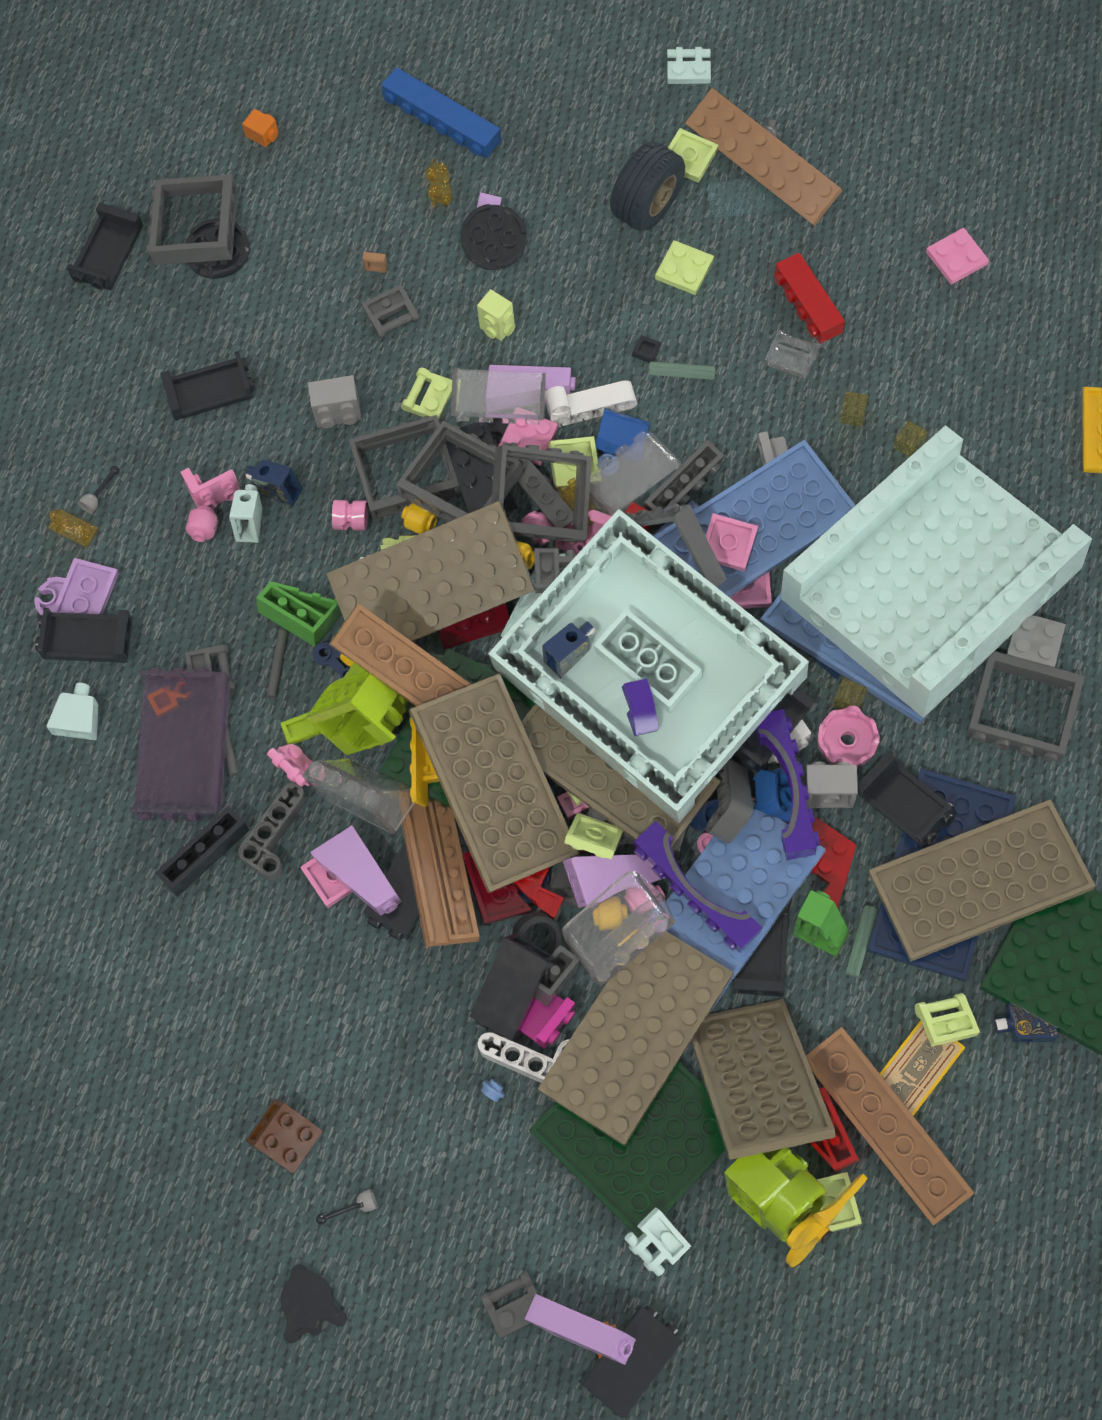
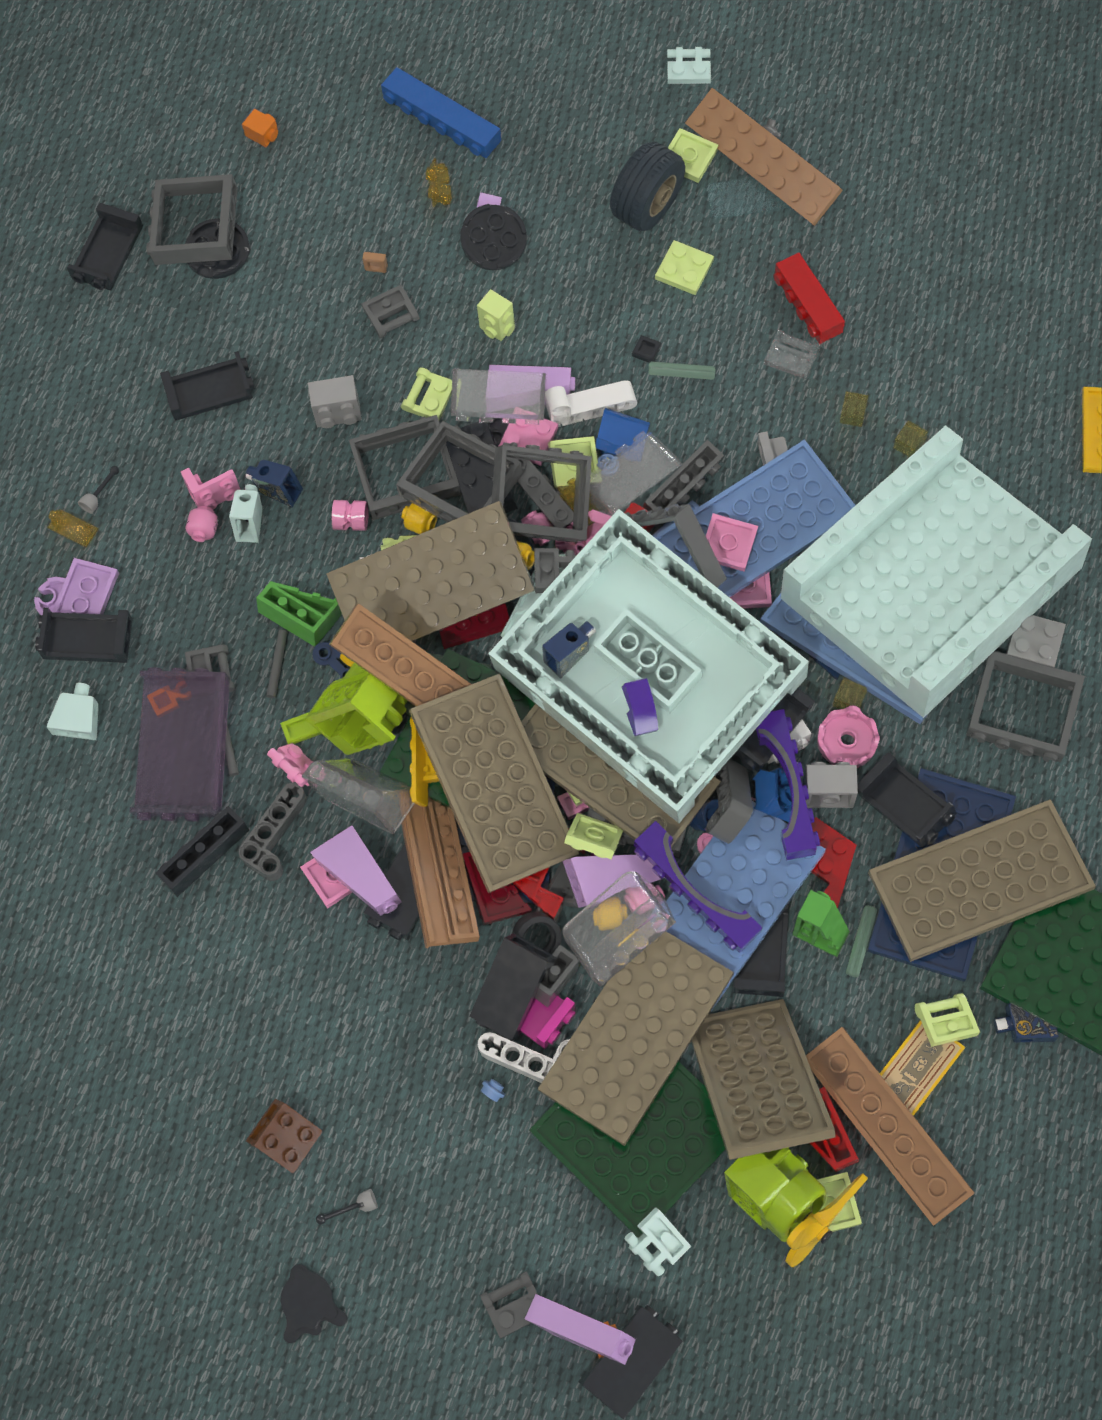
(957, 256): bright pink plate -> none

